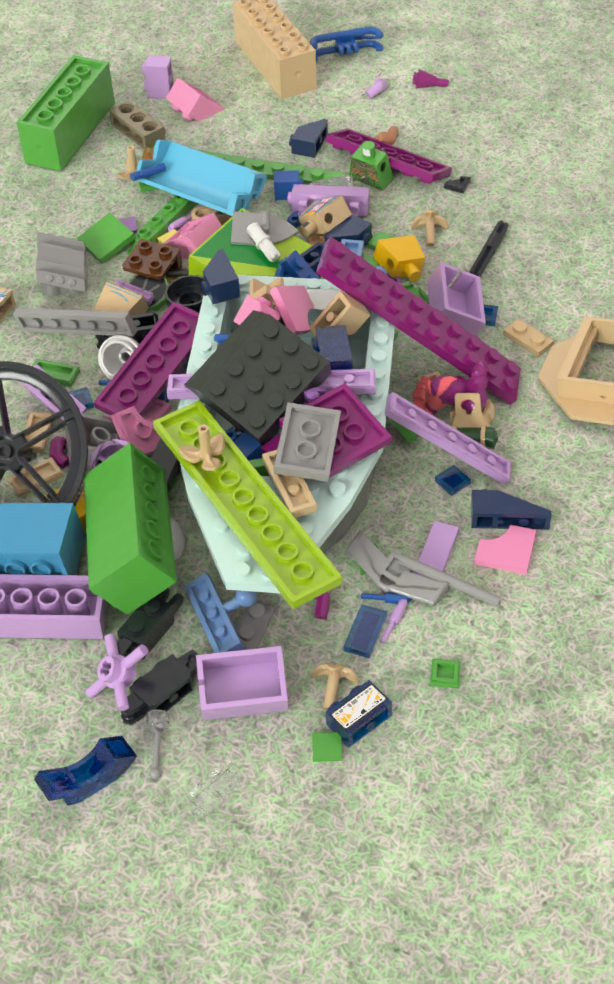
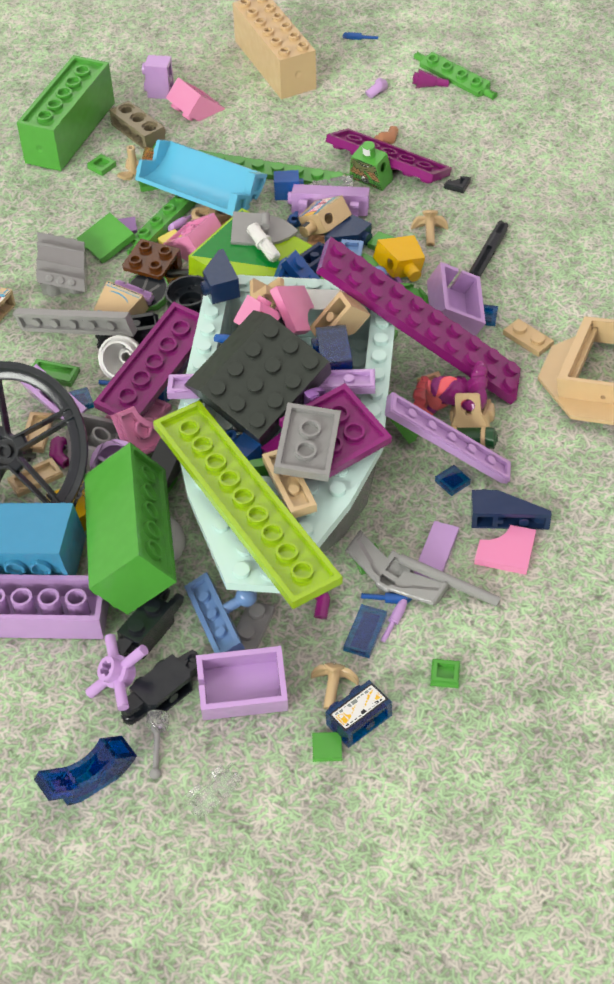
(101, 164): none -> bright green tile
(148, 172): blue wheel -> none
(208, 448): tan plant -> none
(309, 138): dark blue slope -> none
(345, 41): blue piece -> none
(456, 74): none -> bright green plate

